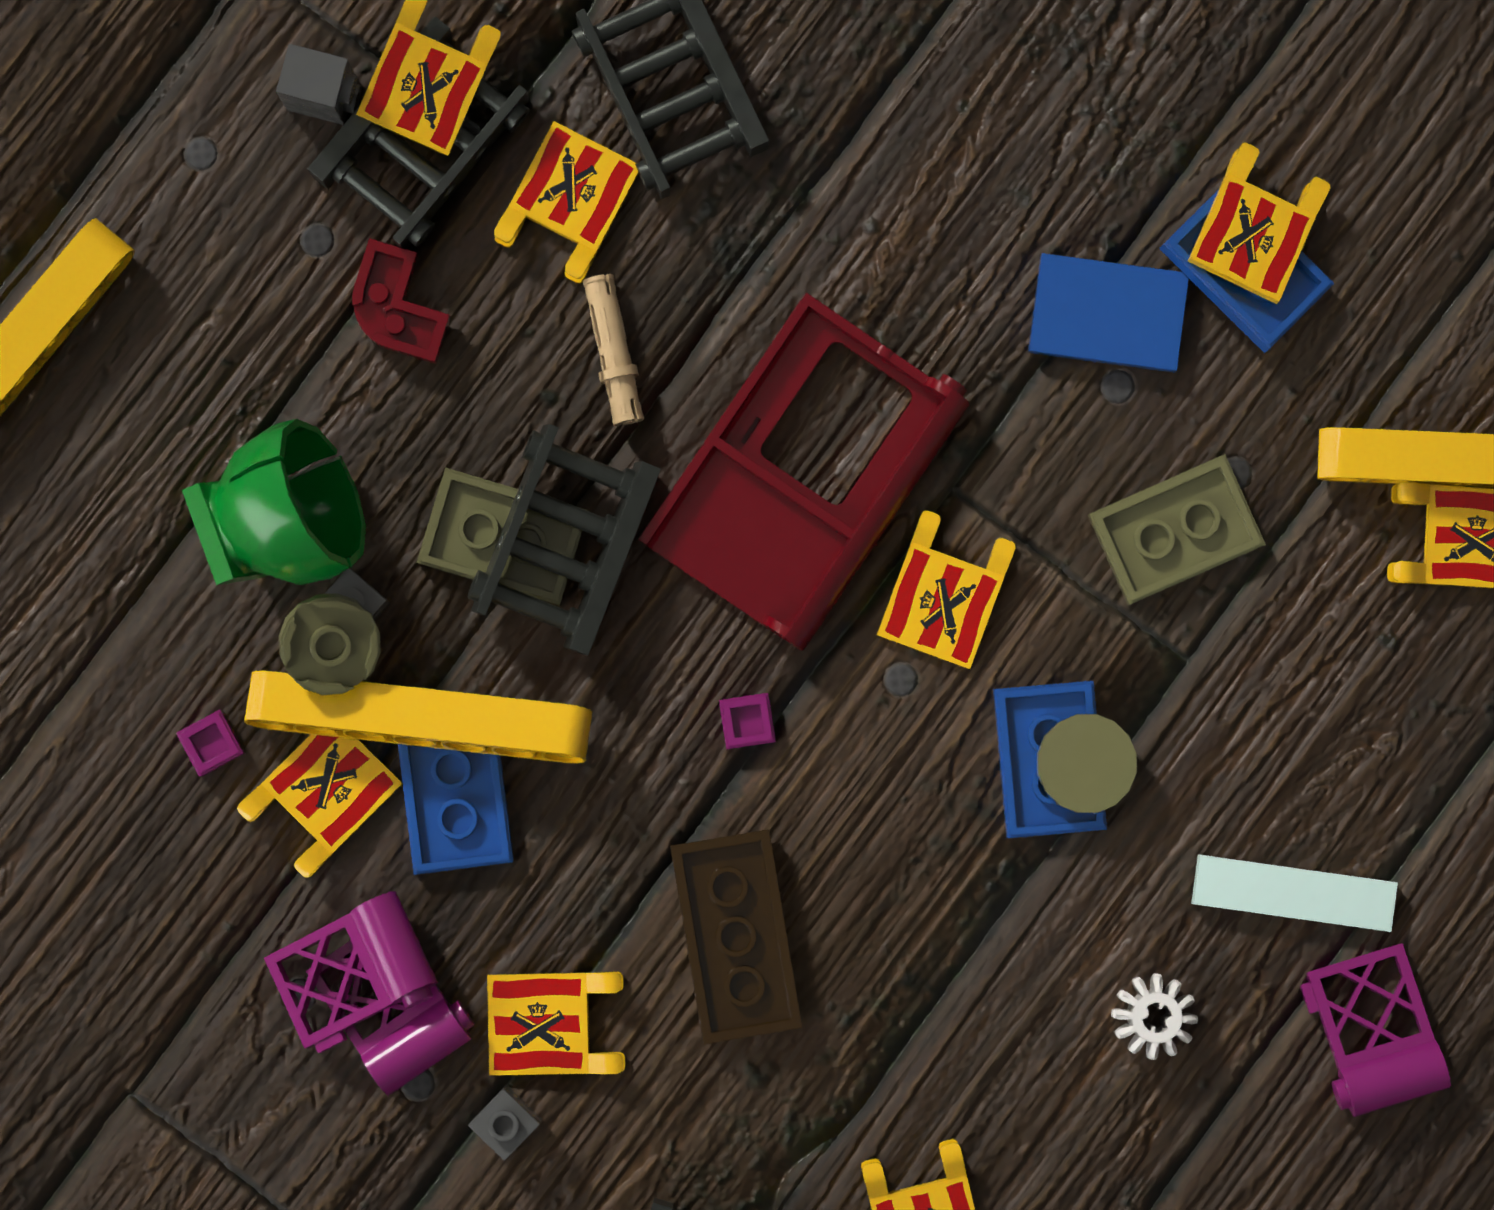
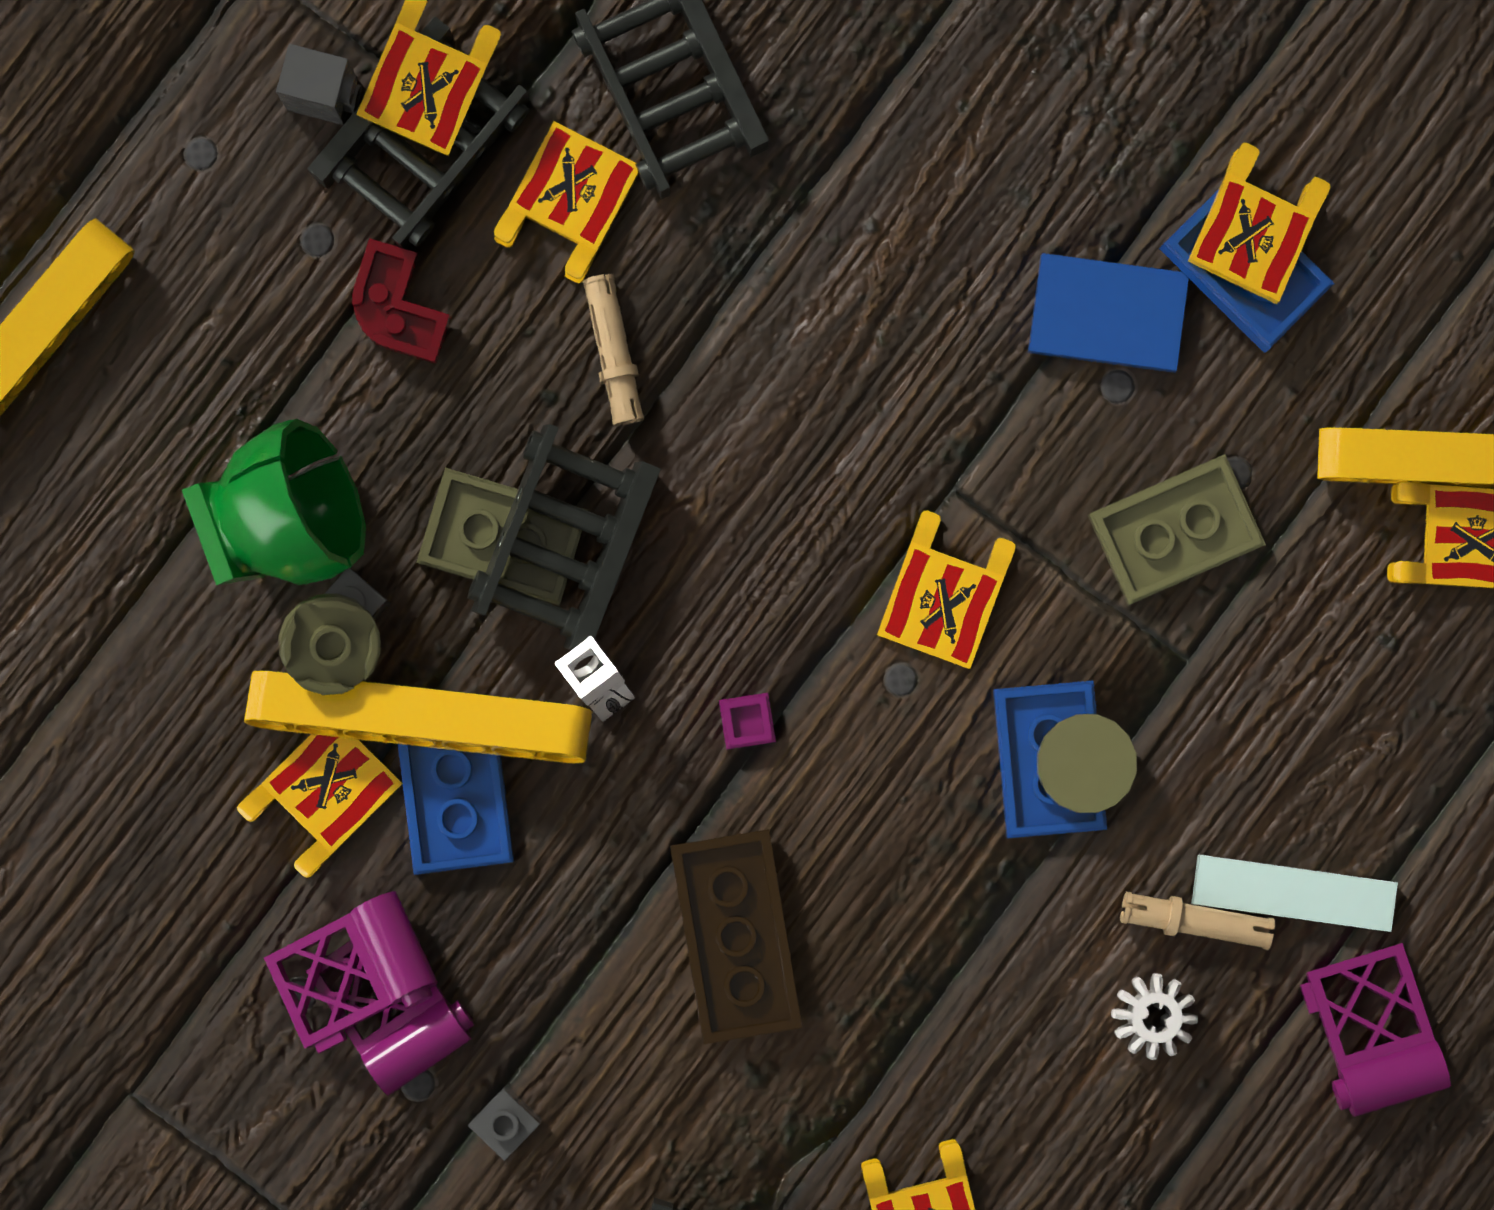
(210, 743): magenta tile -> none
(543, 1023): flag -> none
(596, 682): none -> white leg
(765, 534): dark red piece -> none
(1180, 917): none -> tan pin

